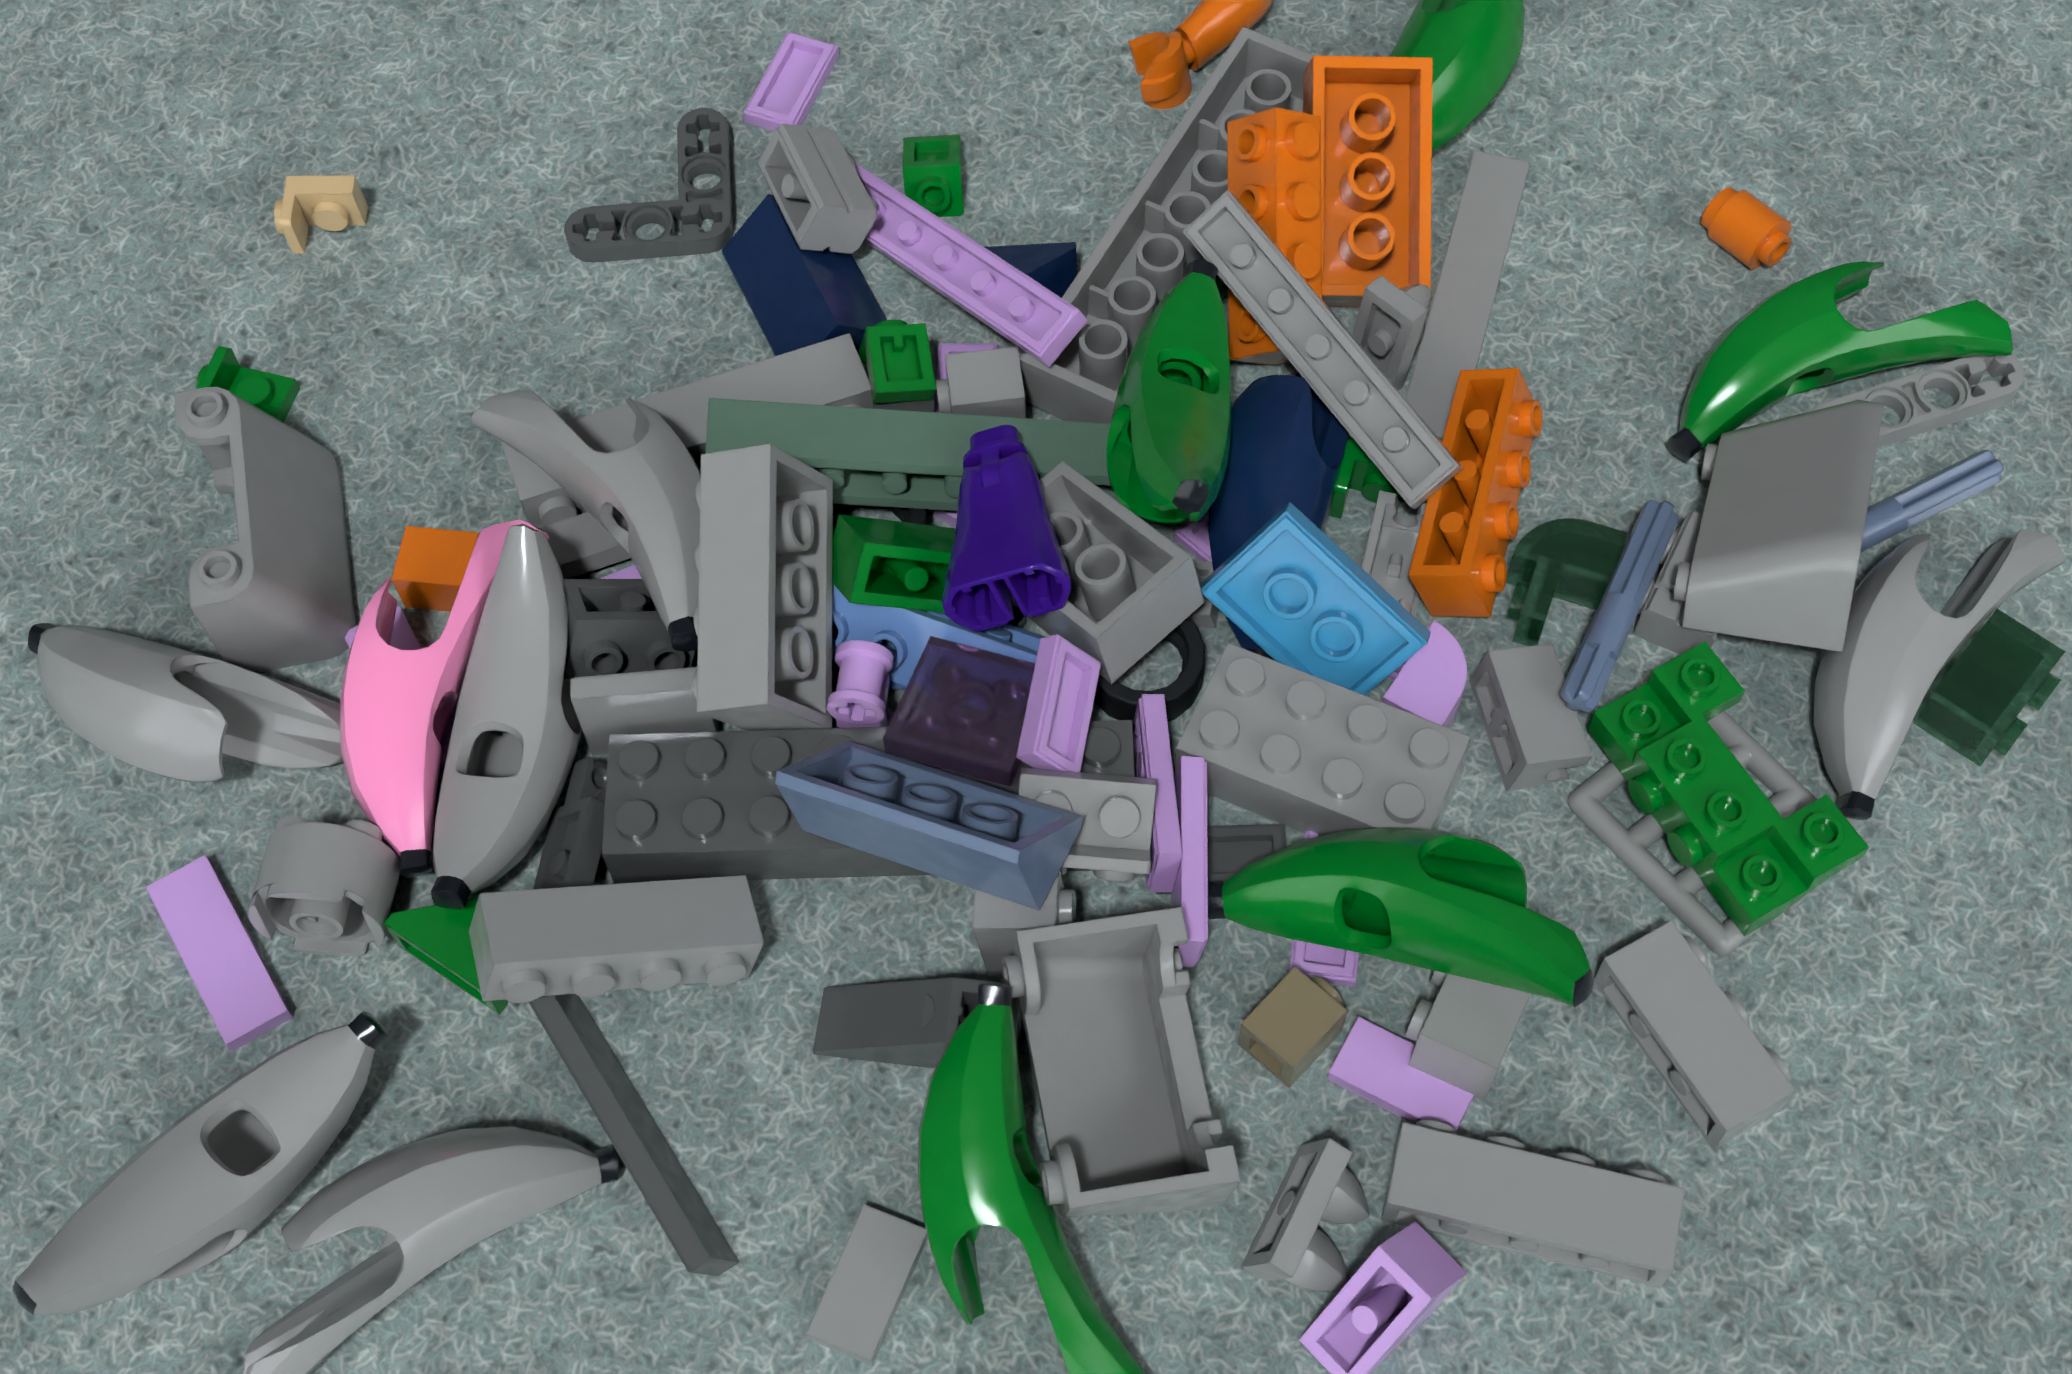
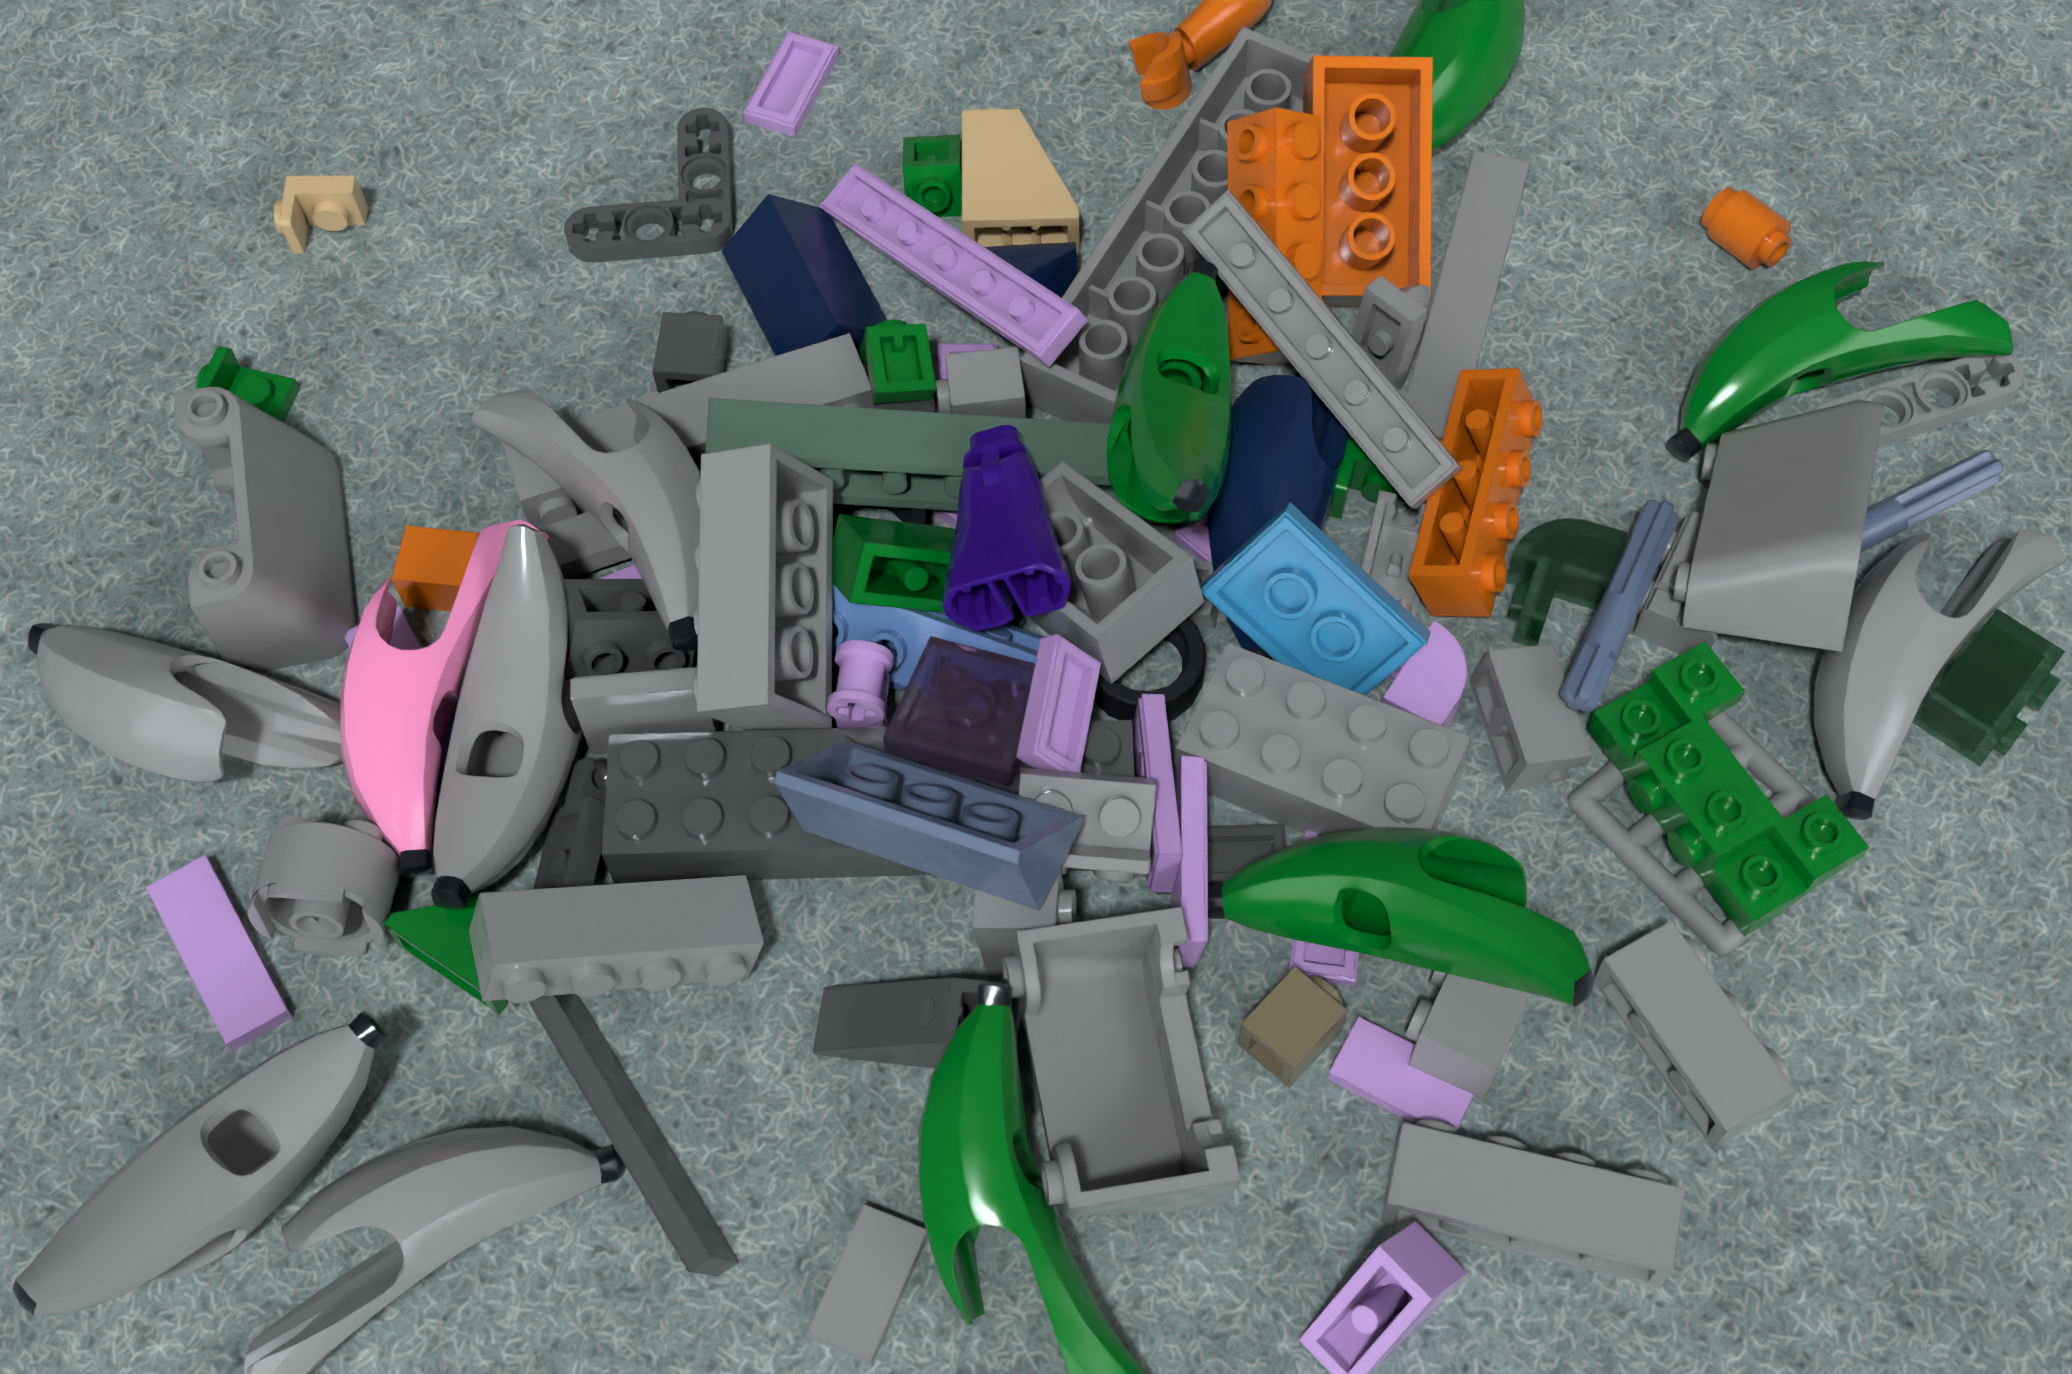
(689, 349): none -> dark grey brick
(817, 189): light grey brick -> none
(1011, 184): none -> tan slope
(1288, 1241): light grey tile -> none

